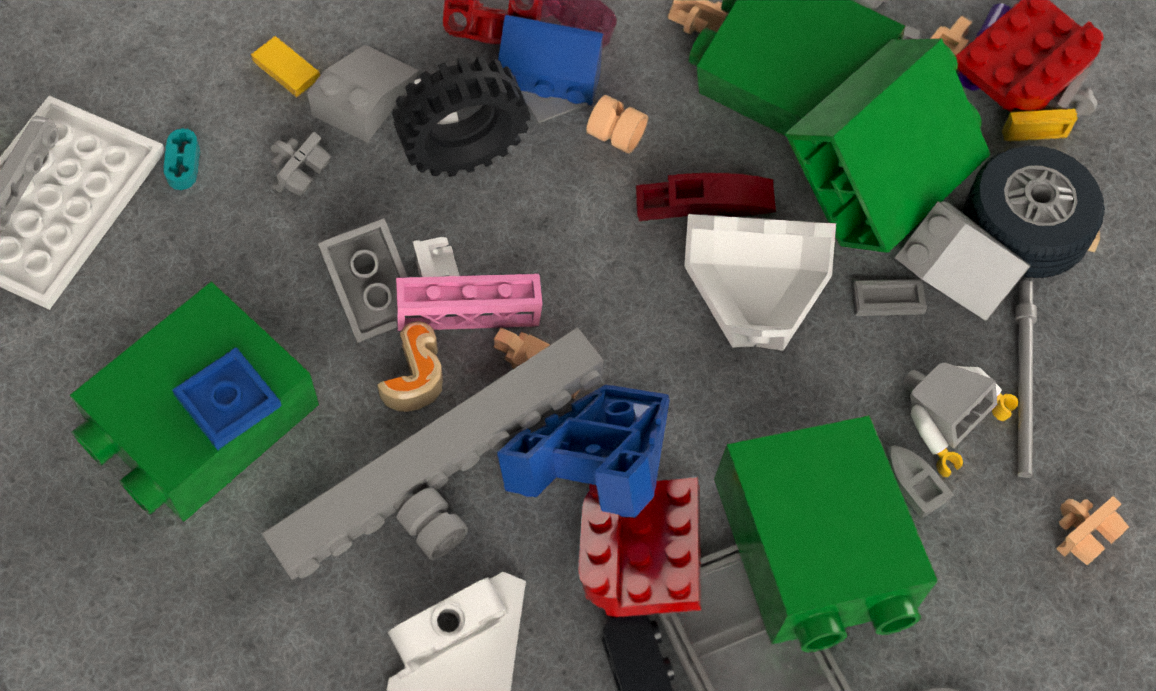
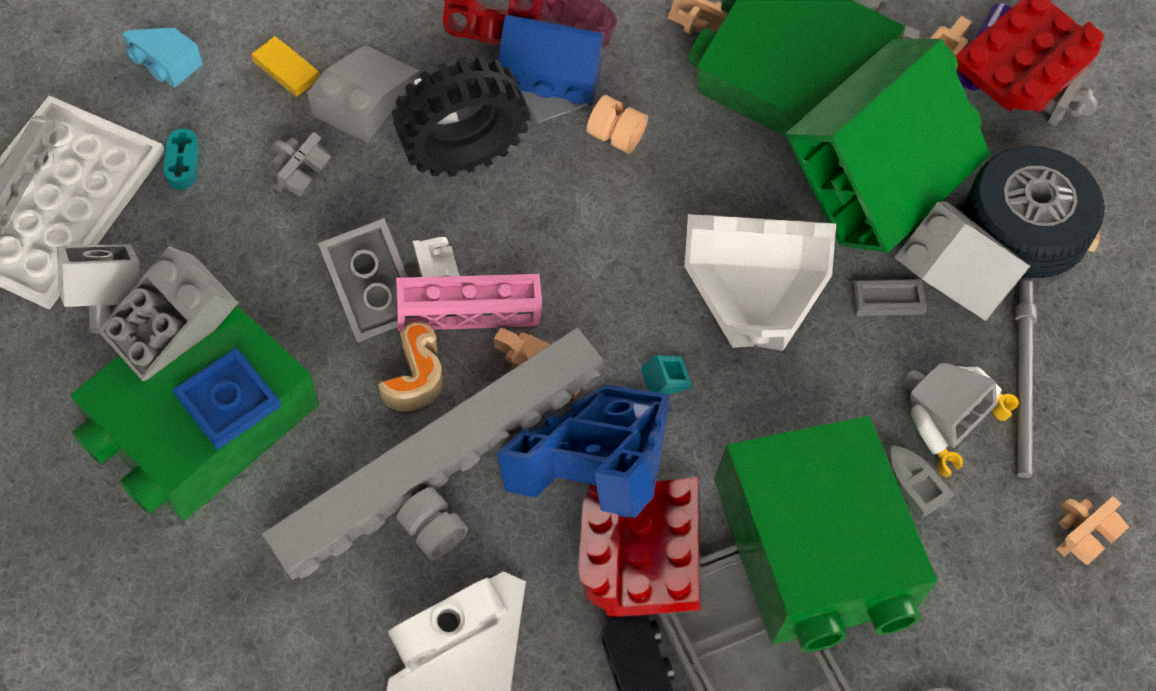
(96, 278): none -> light grey brick
(164, 52): none -> medium azure slope
(167, 313): none -> light grey slope
(666, 374): none -> teal slope
(706, 194): dark red slope -> none
(1039, 124): yellow tile -> none

